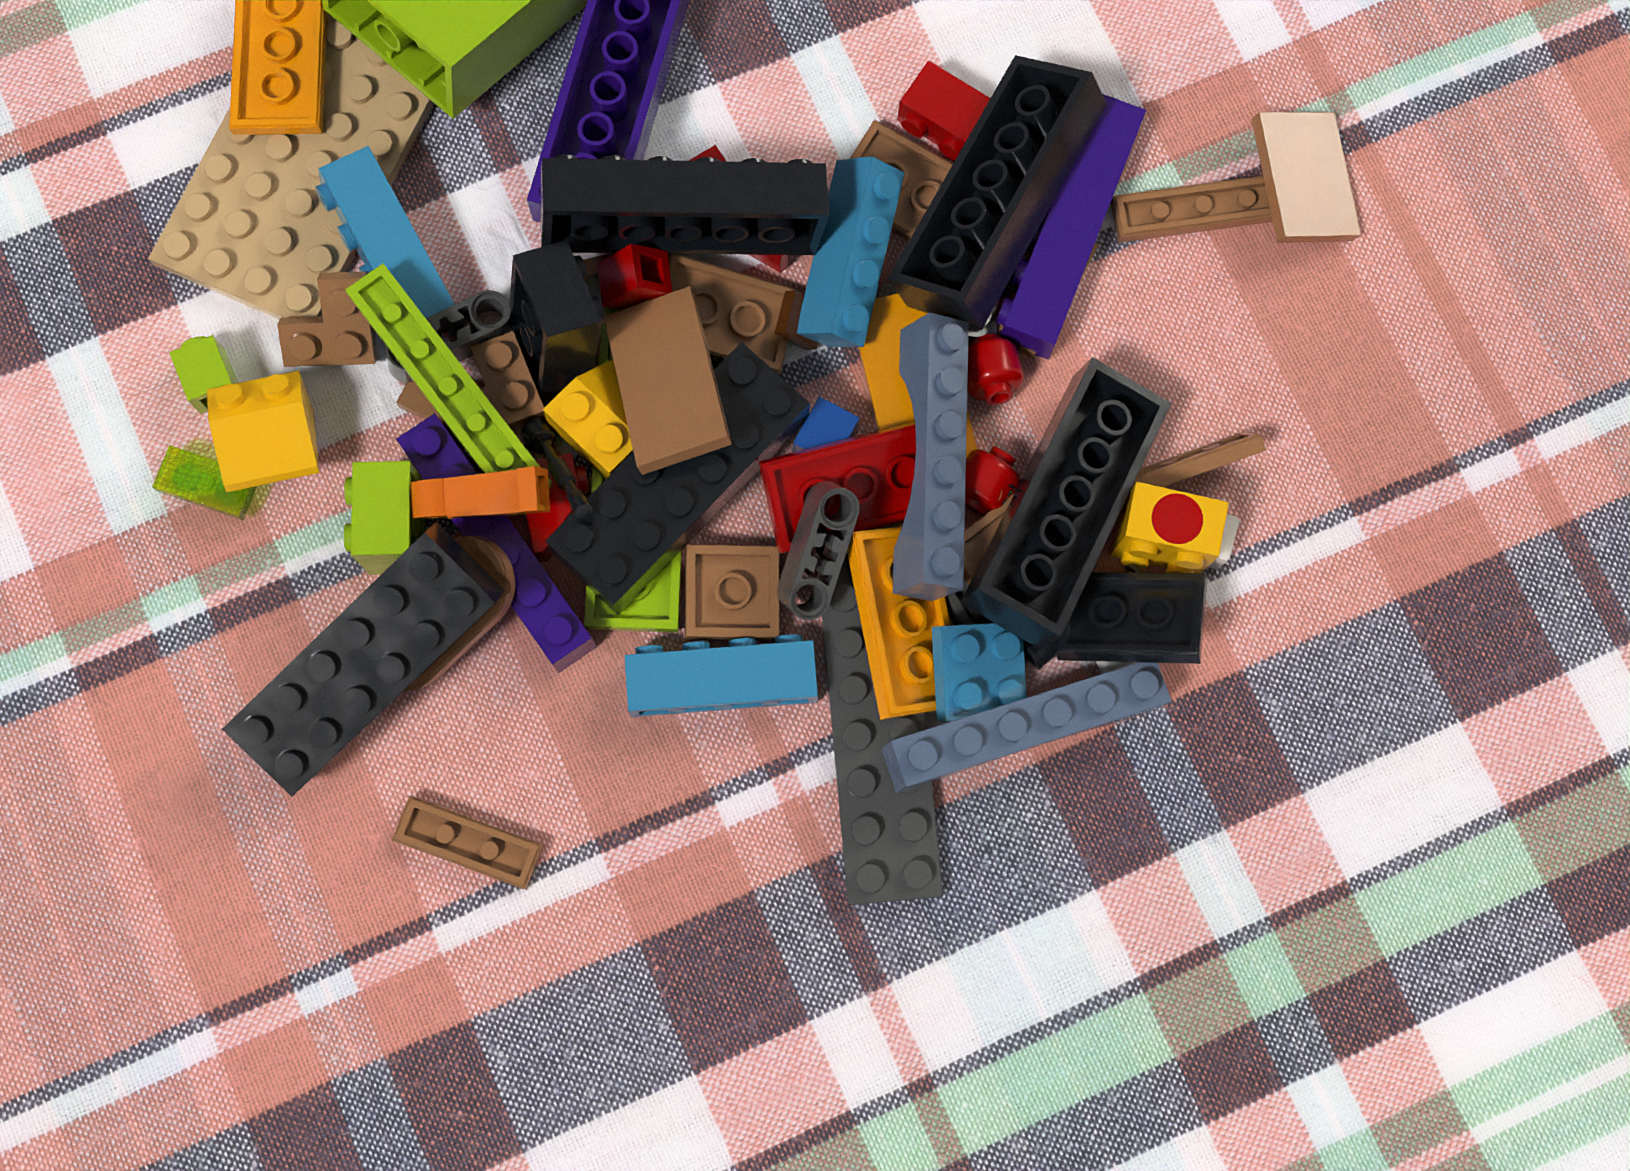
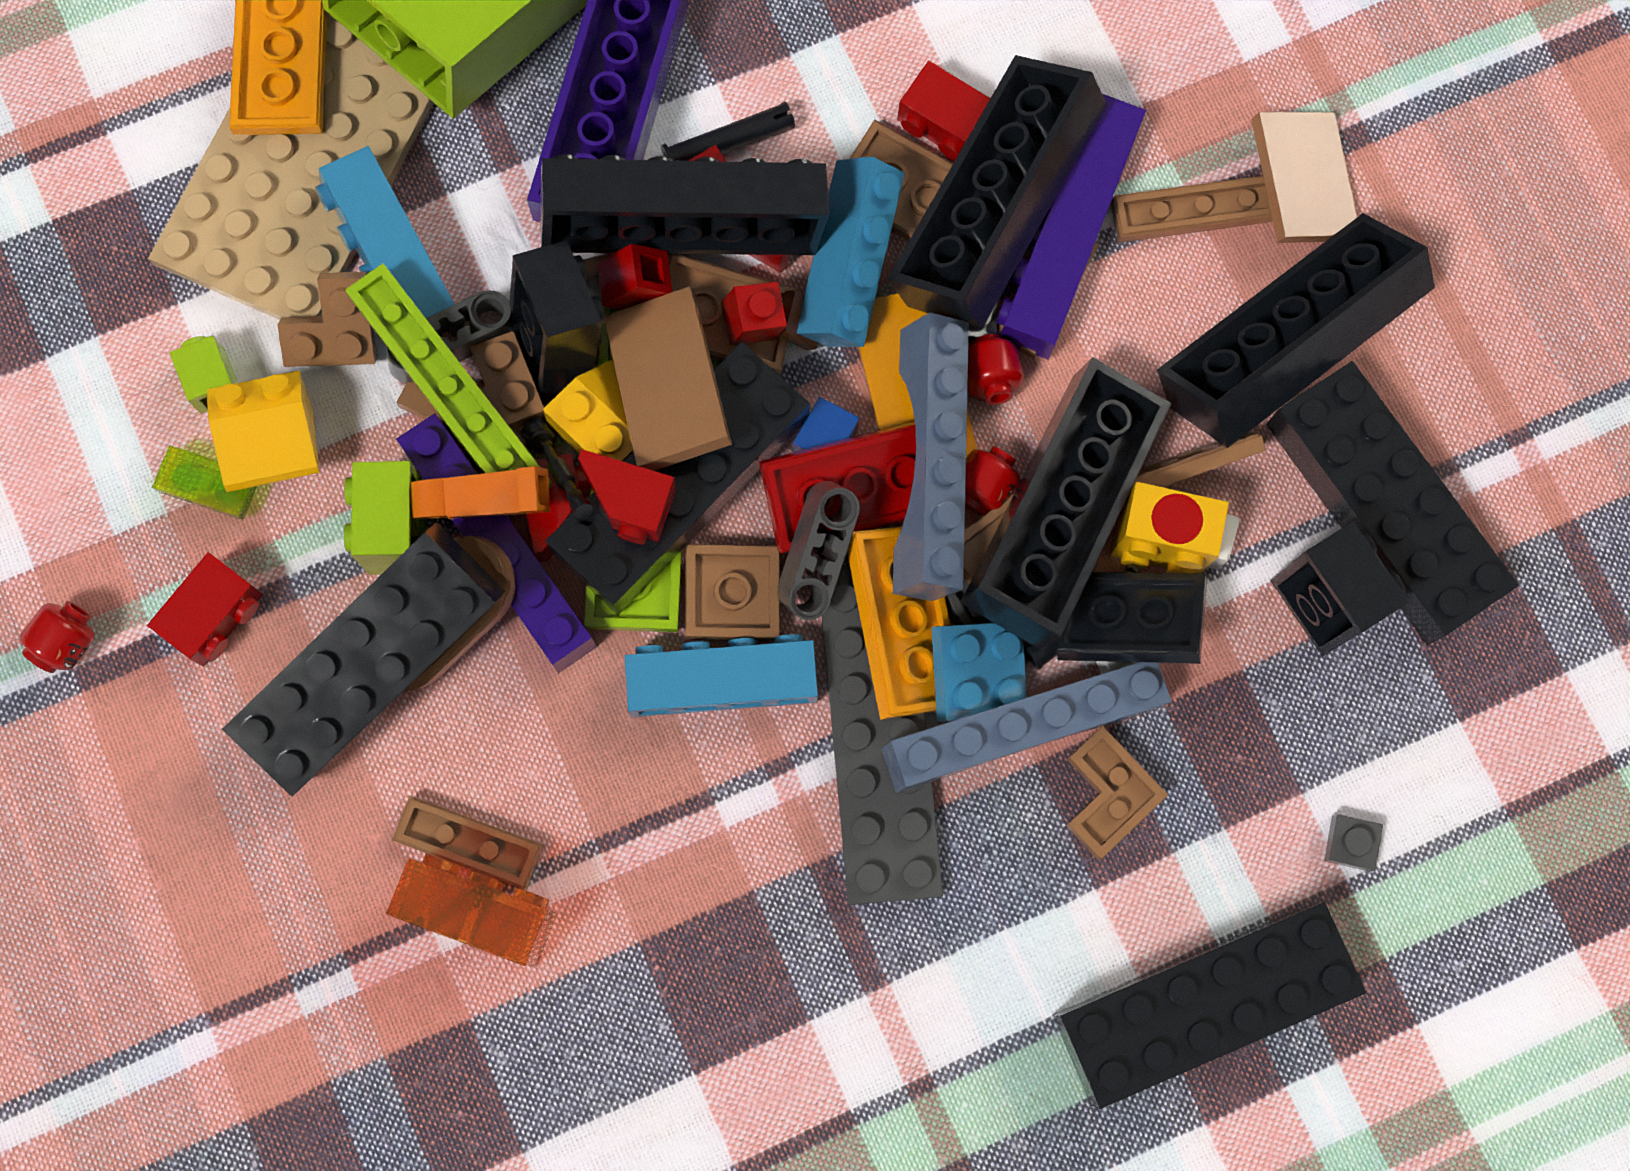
(57, 637): none -> red head
(206, 610): none -> red brick
(473, 910): none -> clear orange brick
(630, 495): none -> red slope
(734, 134): none -> black pin
(754, 313): none -> red brick
(1123, 798): none -> medium nougat plate
(1208, 1004): none -> black brick
(1296, 328): none -> black brick
(1340, 588): none -> black brick
(1353, 842): none -> dark grey plate
(1381, 481): none -> black brick

